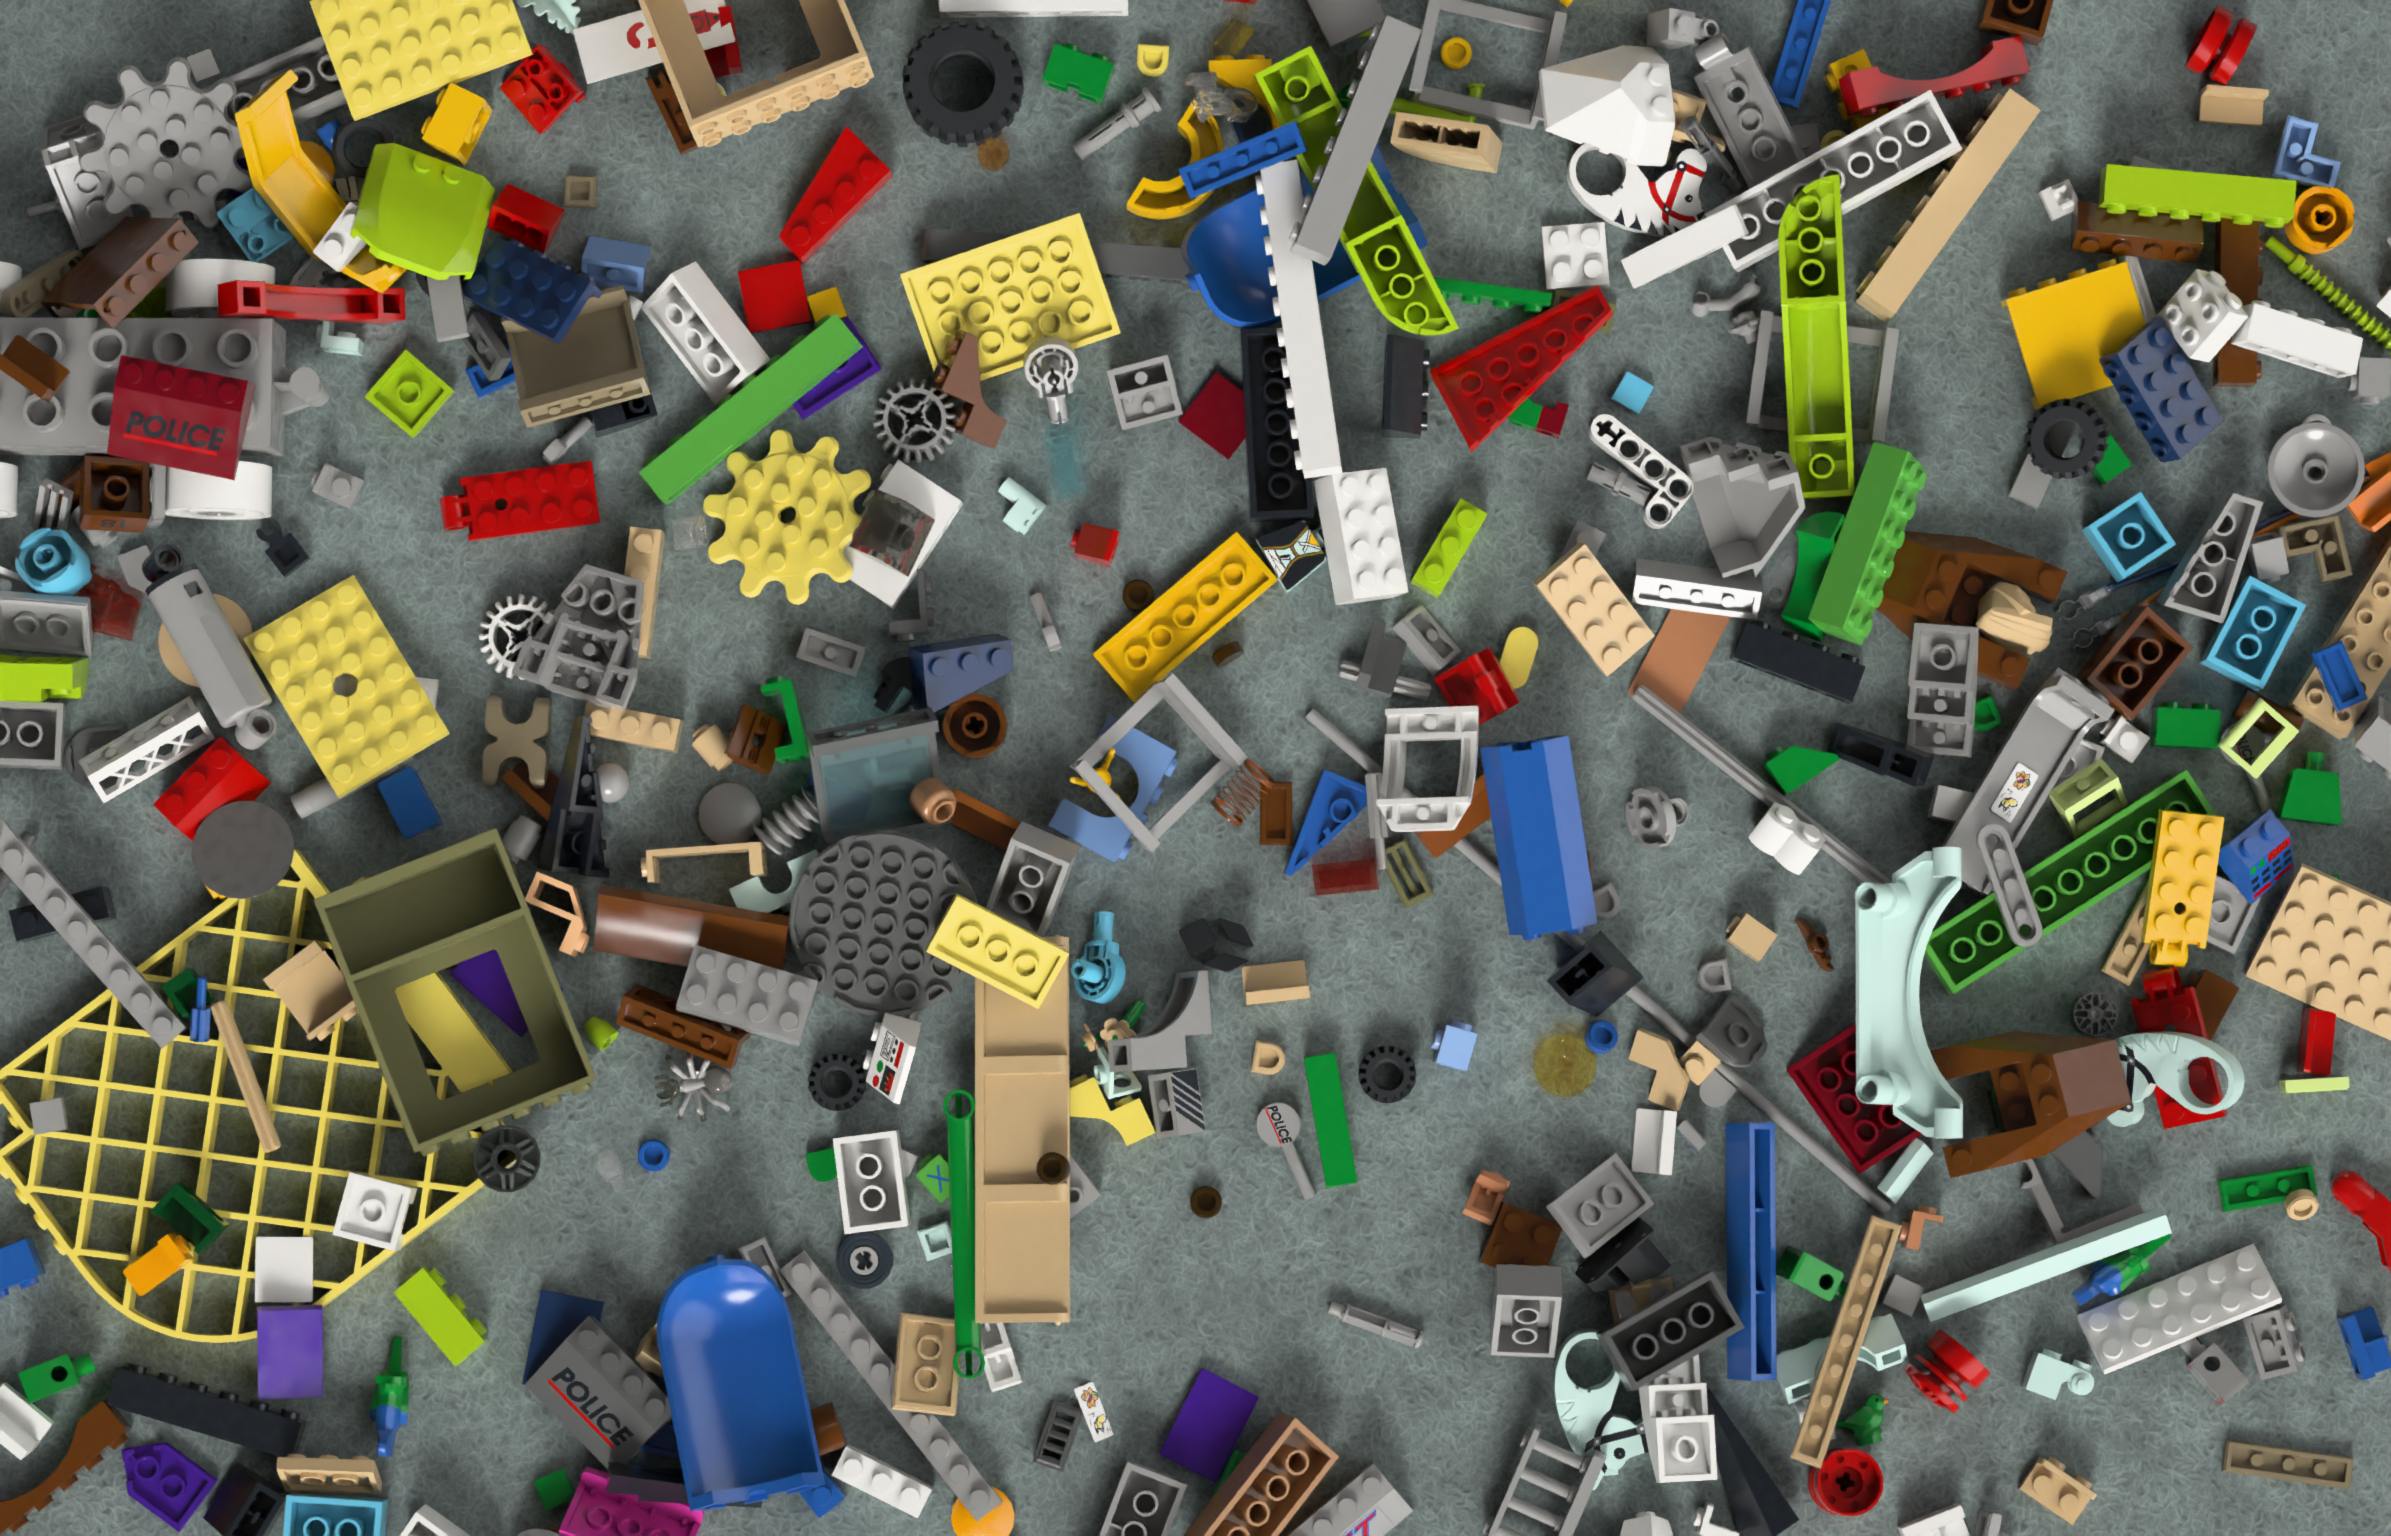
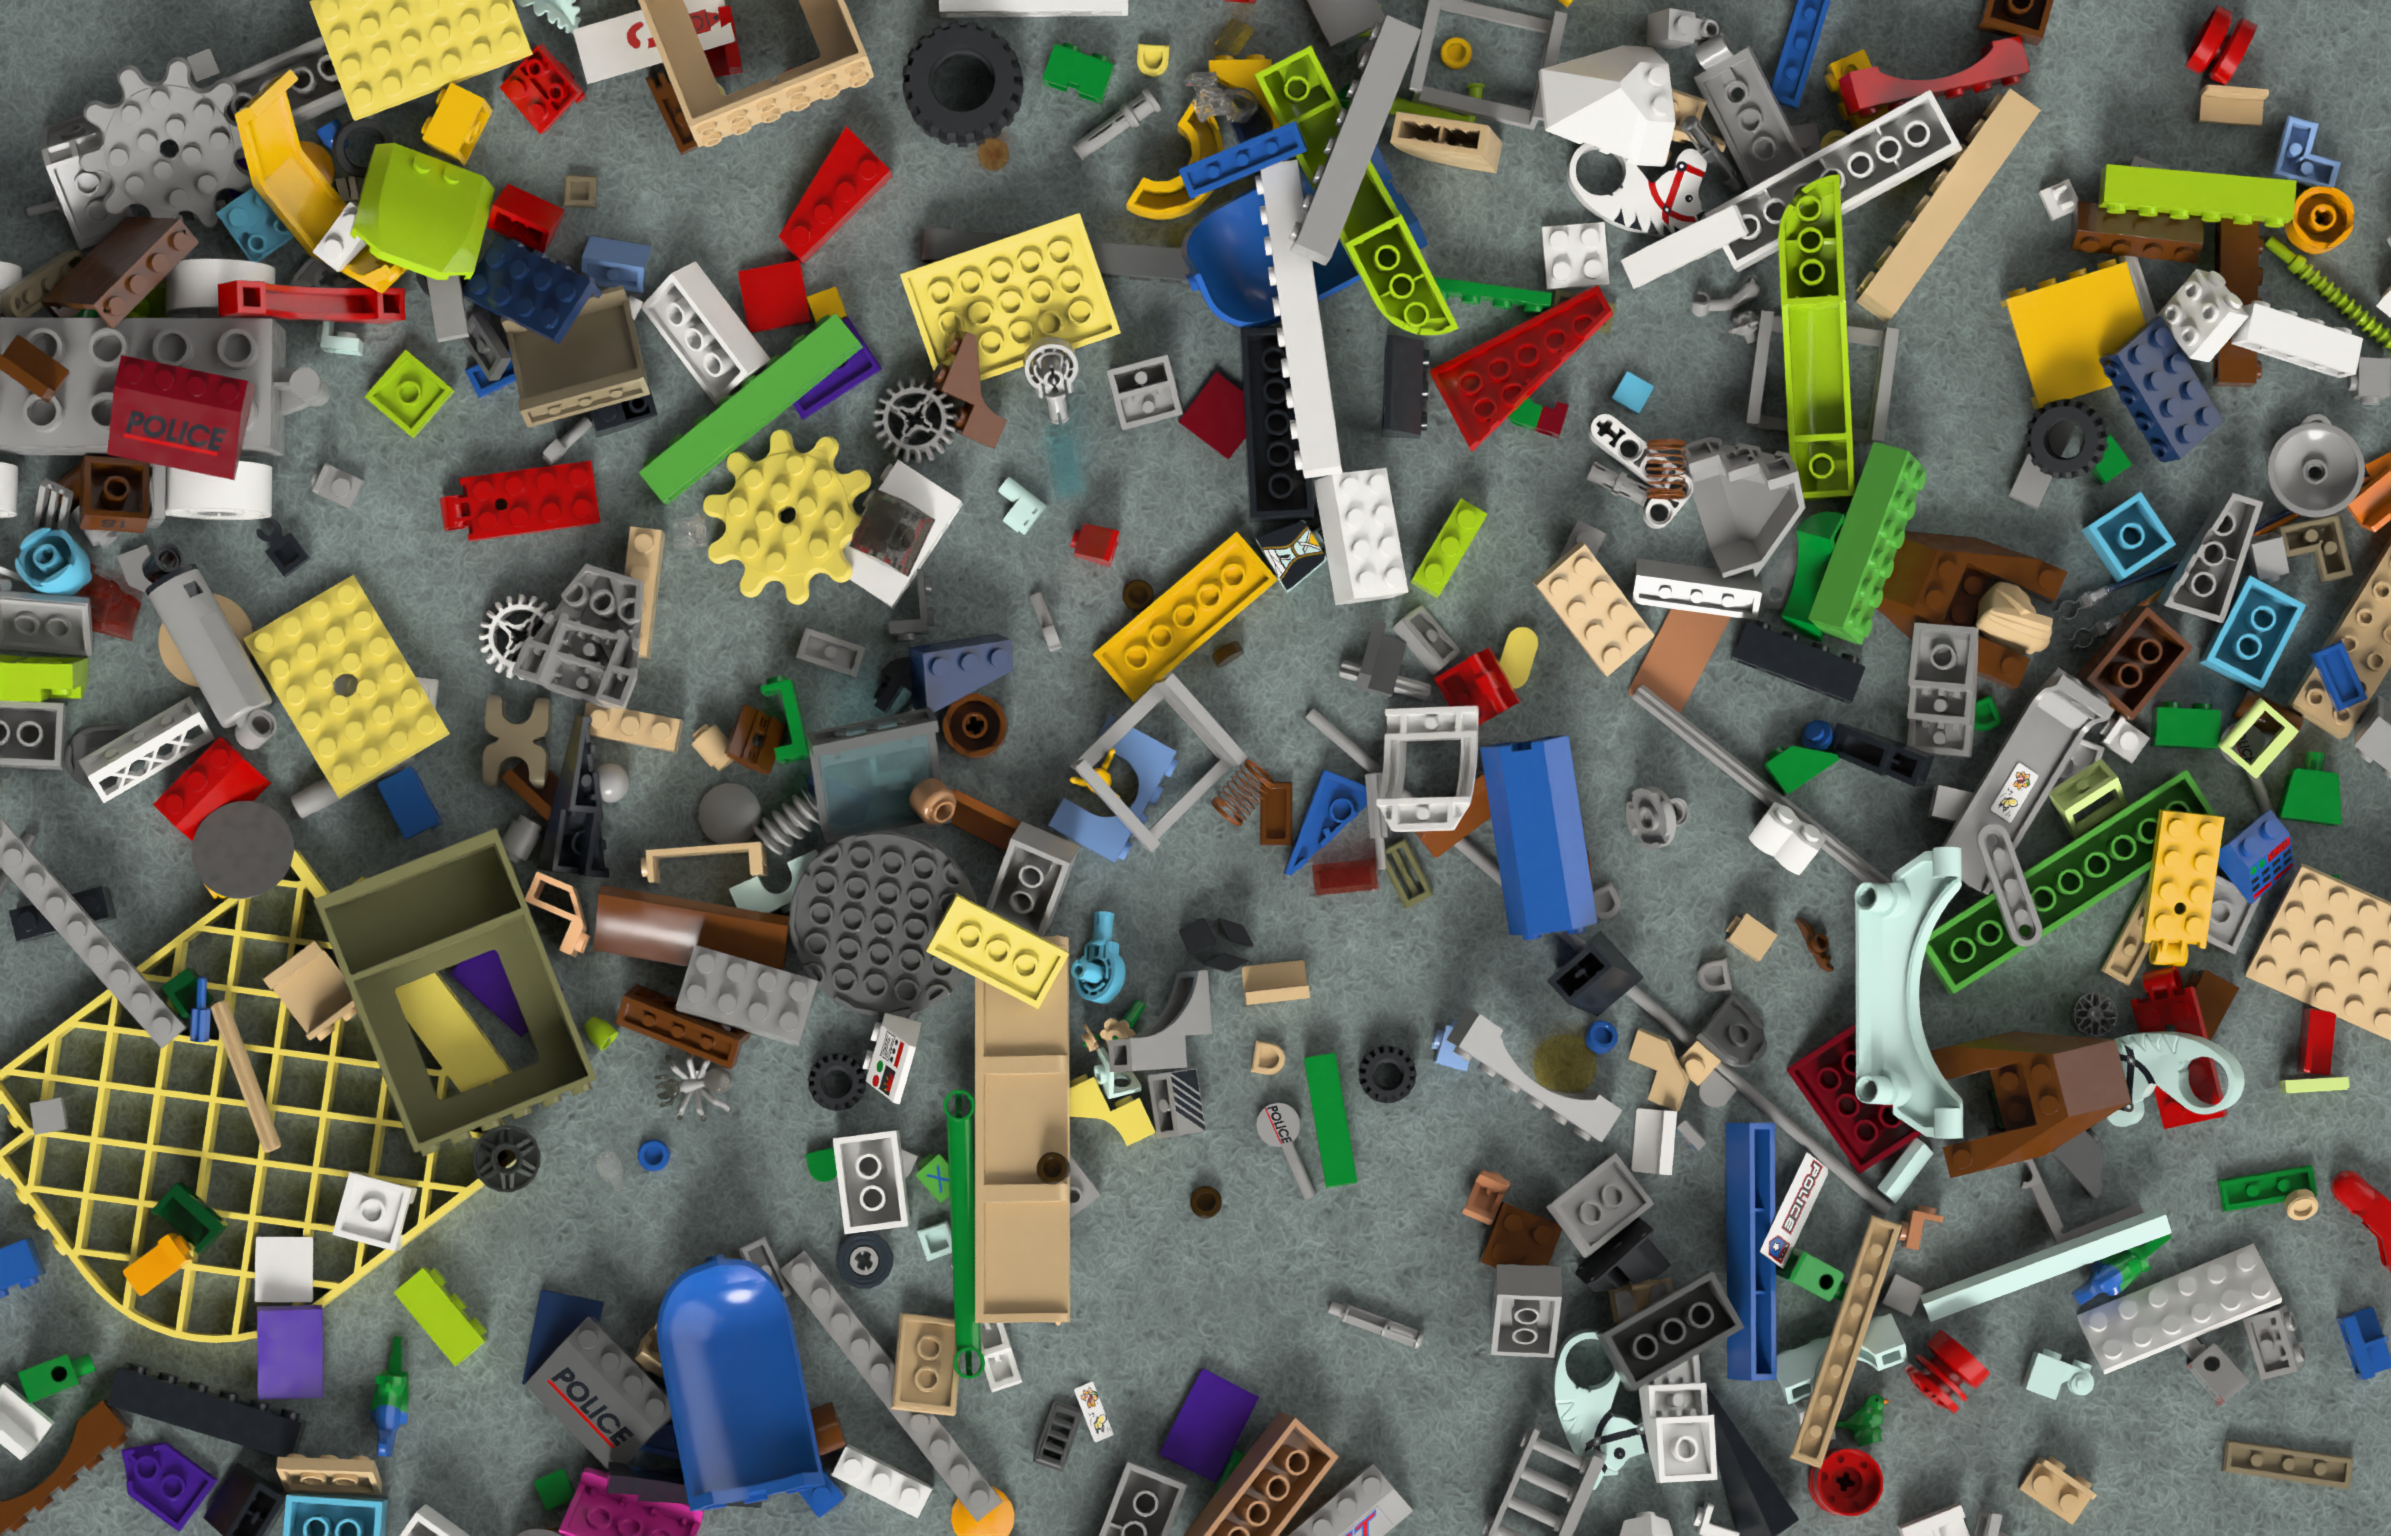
(1481, 1039): none -> arch
(1665, 493): none -> dark orange piece
(1794, 1210): none -> white sticker
(1817, 735): none -> blue plate

